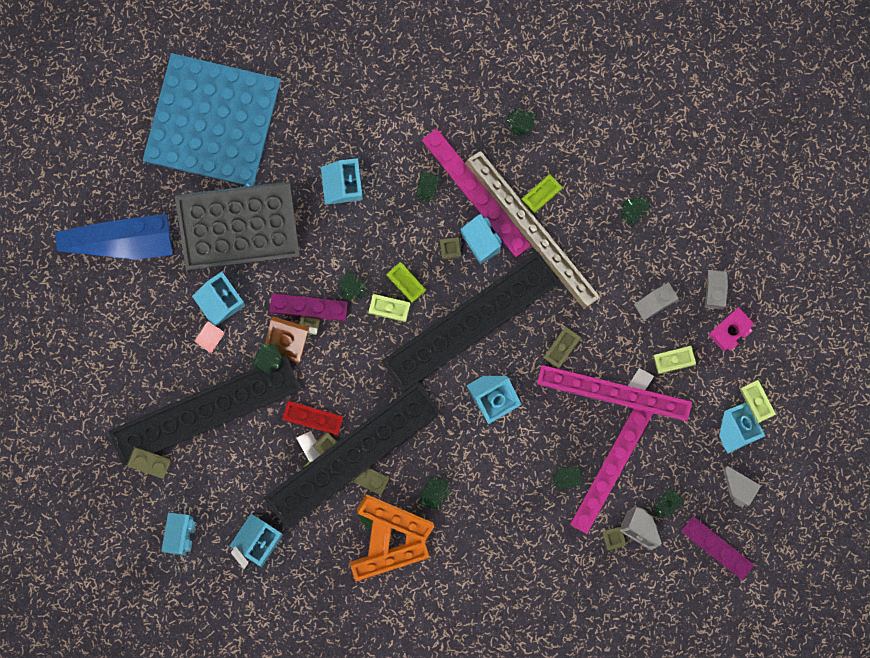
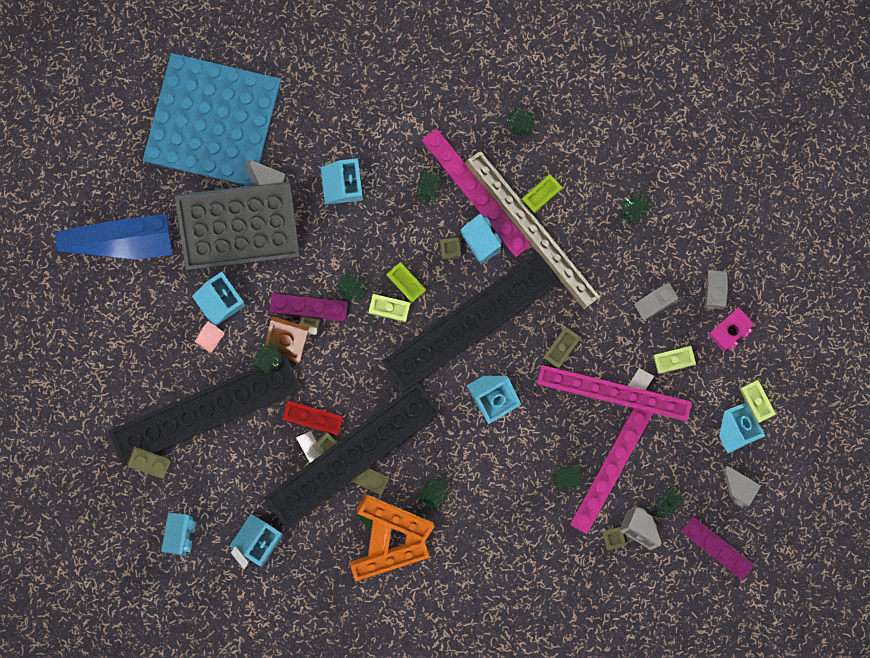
(262, 174): none -> light grey slope

